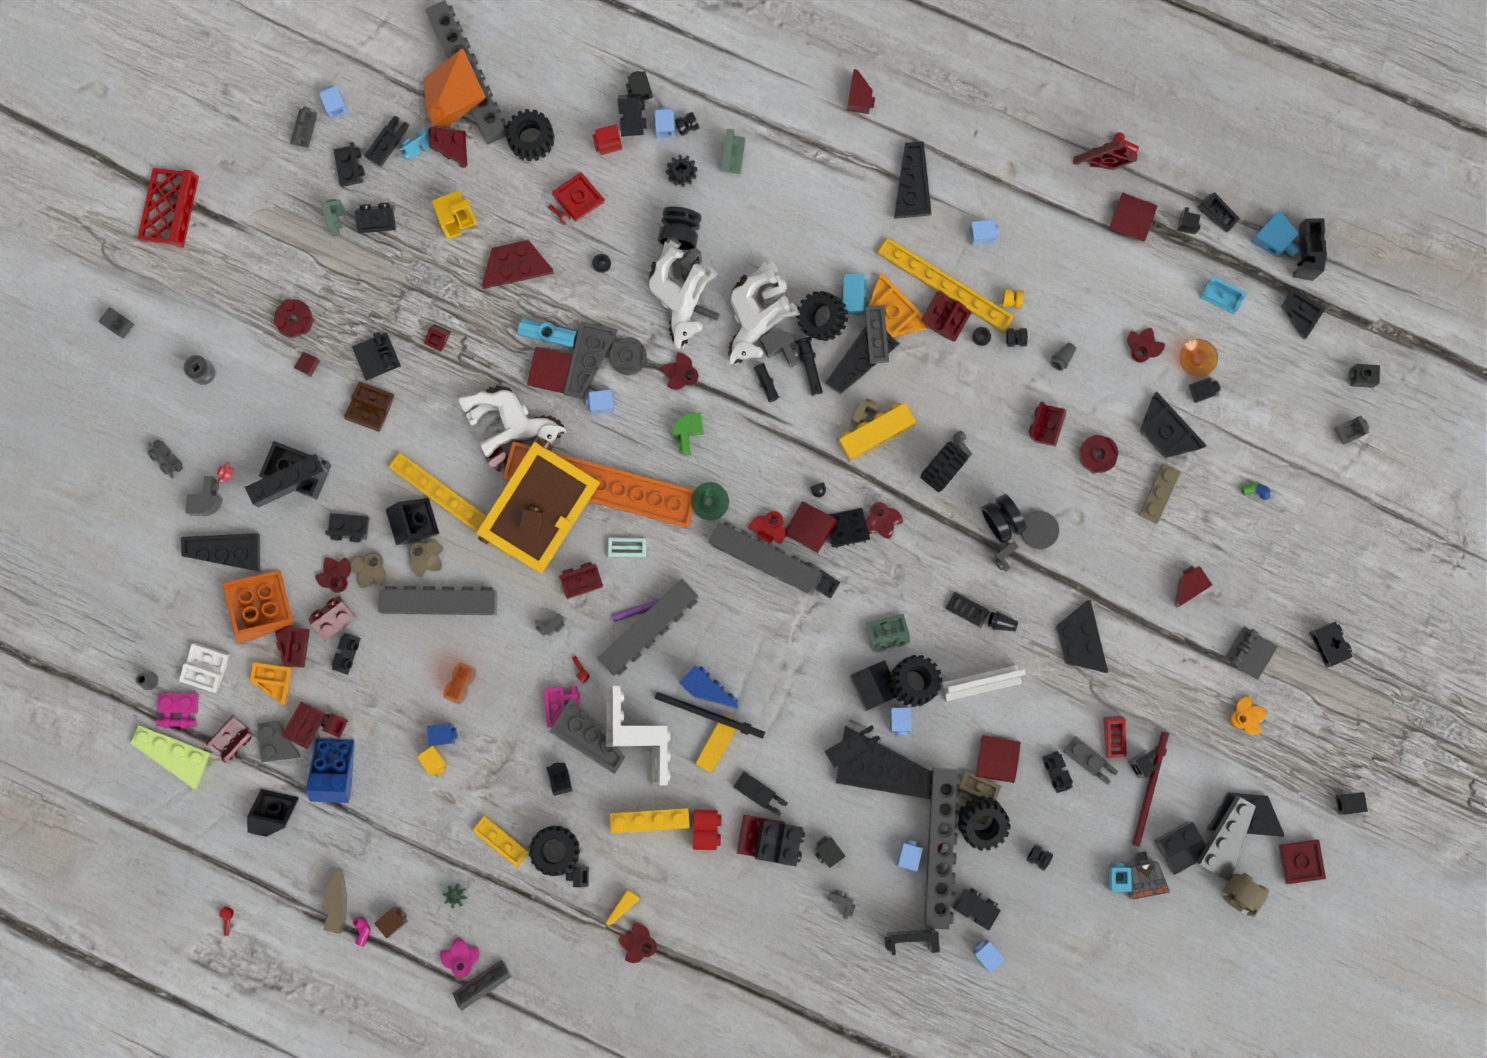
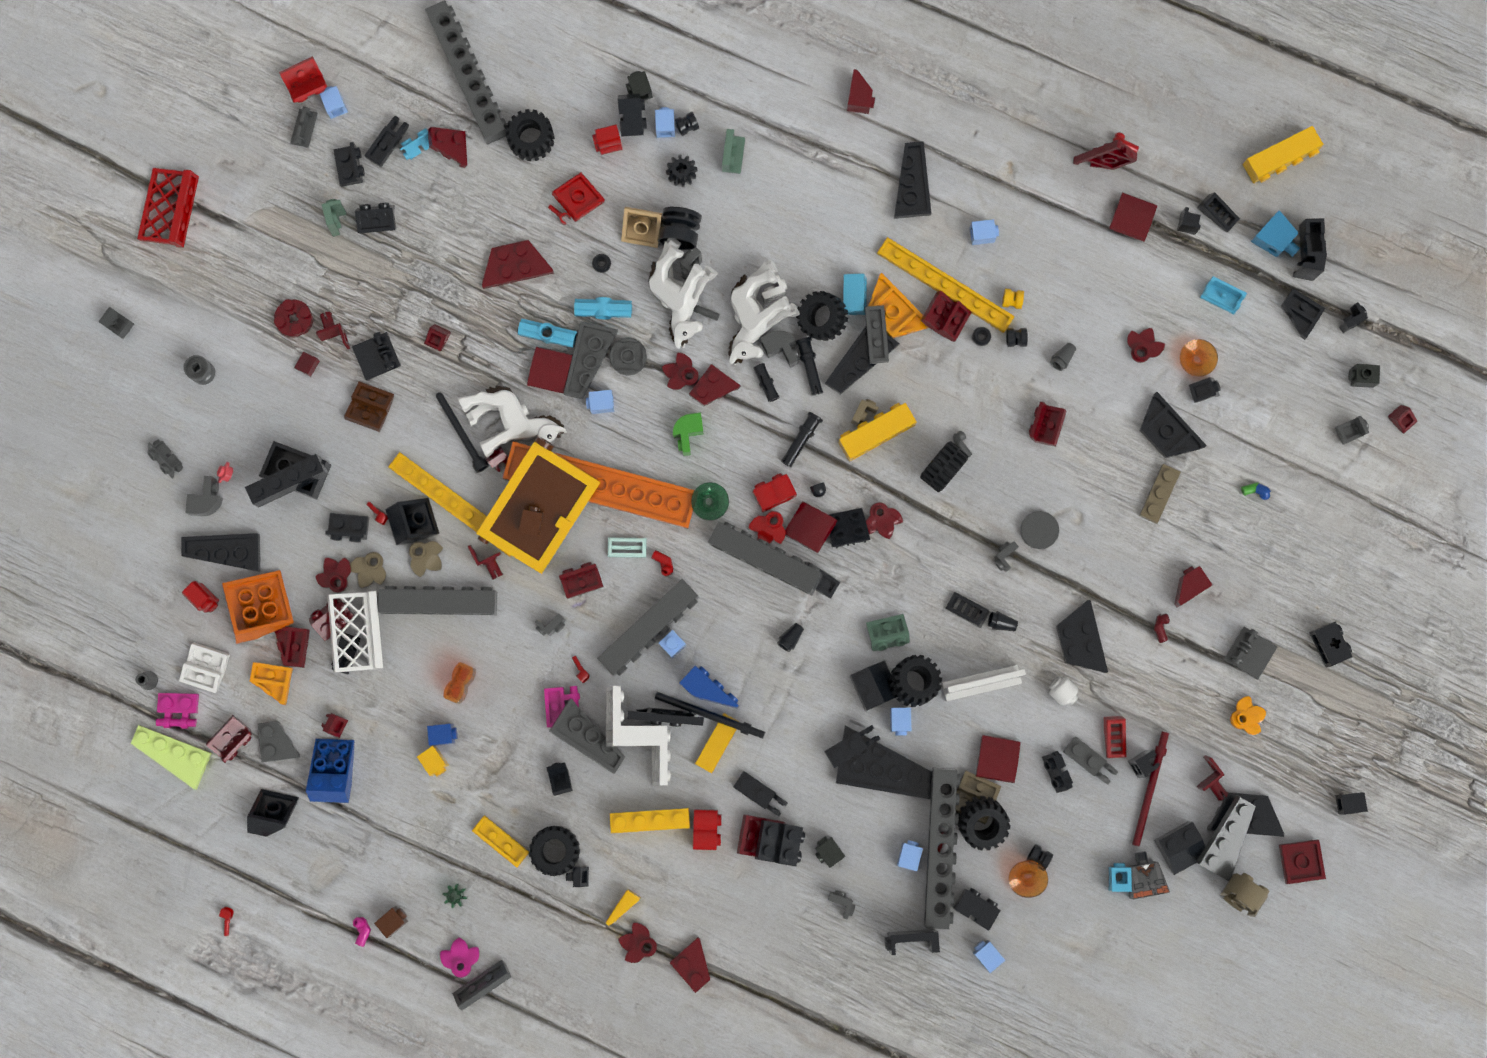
(200, 597): none -> red brick
(303, 80): none -> red bracket
(304, 725): dark red plate -> none
(331, 330): none -> dark red bracket
(336, 903): dark tan slope -> none
(371, 634): none -> white fence
(381, 517): none -> red hand
(452, 90): orange slope -> none
(454, 214): yellow plate -> none
(479, 463): none -> black piece
(489, 562): none -> dark red bracket
(603, 308): none -> medium azure piece
(634, 611): medium lavender bar -> none
(641, 227): none -> tan slope
(658, 715): none -> black wing
(665, 562): none -> red arm
(672, 644): none -> light blue brick
(692, 965): none -> dark red wing
(713, 386): none -> dark red wing
(774, 492): none -> red brick
(790, 638): none -> black cone
(806, 432): none -> black pin
(1003, 518): black wheel -> none
(1030, 886): none -> clear orange dish
(1063, 691): none -> white head
(1103, 444): dark red plate -> none
(1159, 627): none -> dark red arm
(1213, 780): none -> dark red bracket
(1279, 156): none -> yellow brick
(1358, 316): none -> black bracket
(1403, 418): none -> dark red slope

